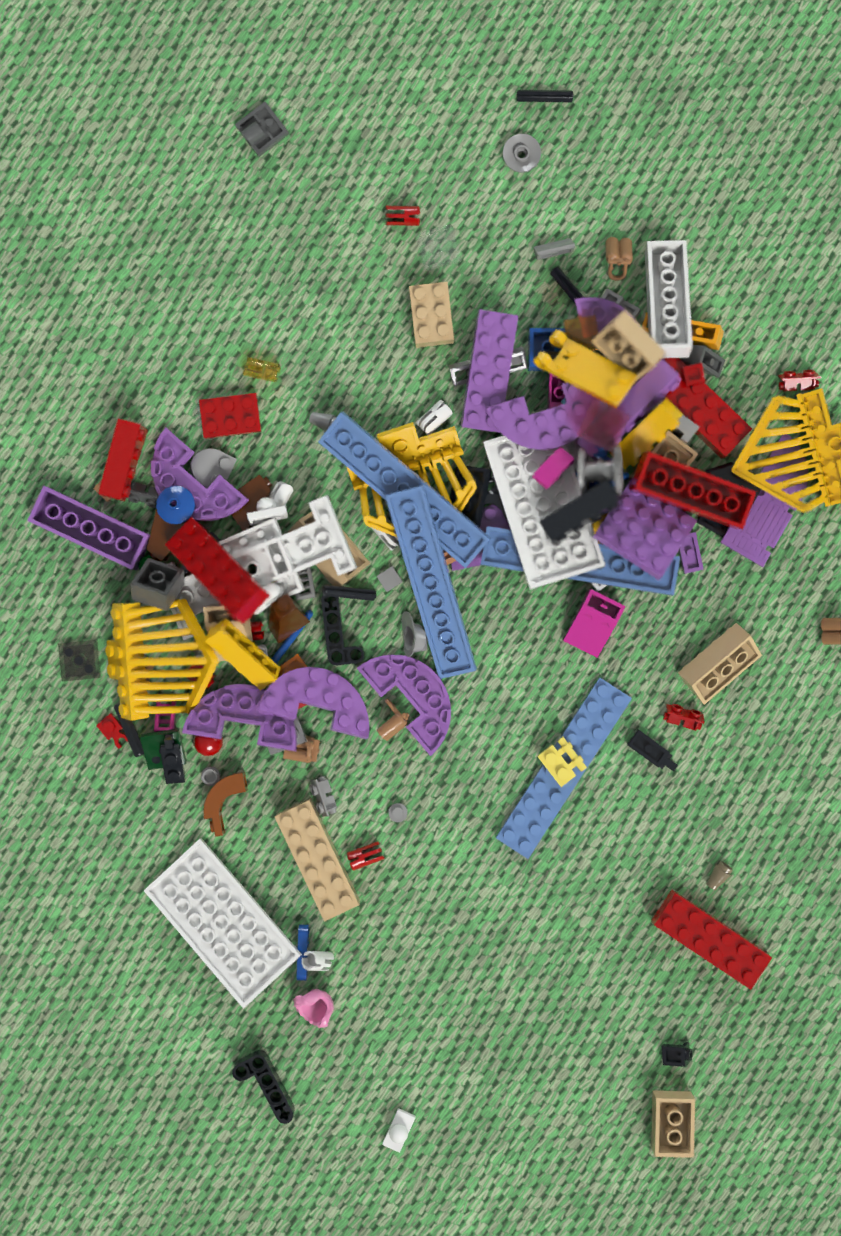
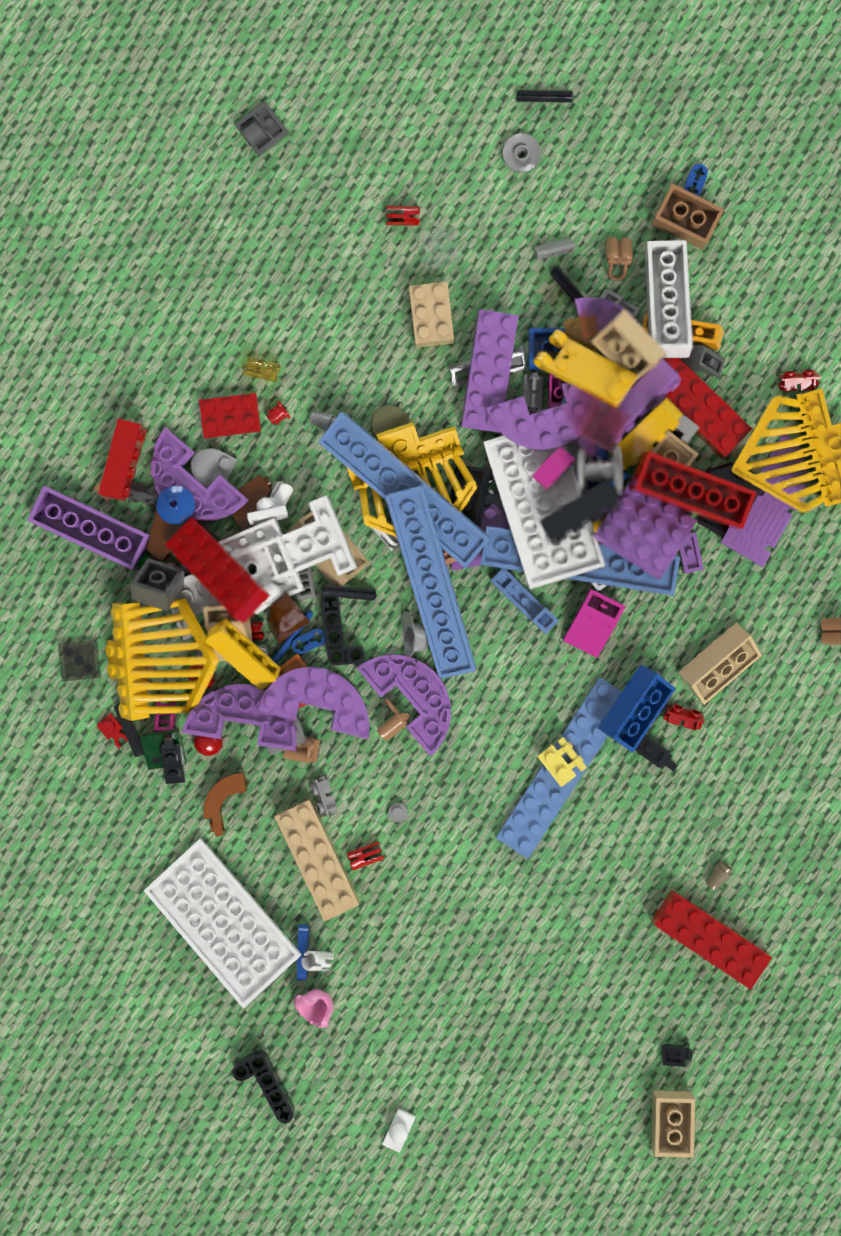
(210, 776): light grey plate -> none
(277, 414): none -> red brick
(306, 637): none -> blue beam
(388, 418): none -> olive slope
(389, 579): light grey tile -> none
(434, 417): white arm -> none
(524, 601): none -> medium blue slope
(533, 392): none -> light grey hinge
(637, 708): none -> blue brick
(687, 216): none -> medium nougat brick
(691, 178): none -> blue beam
(693, 374): red tile -> none

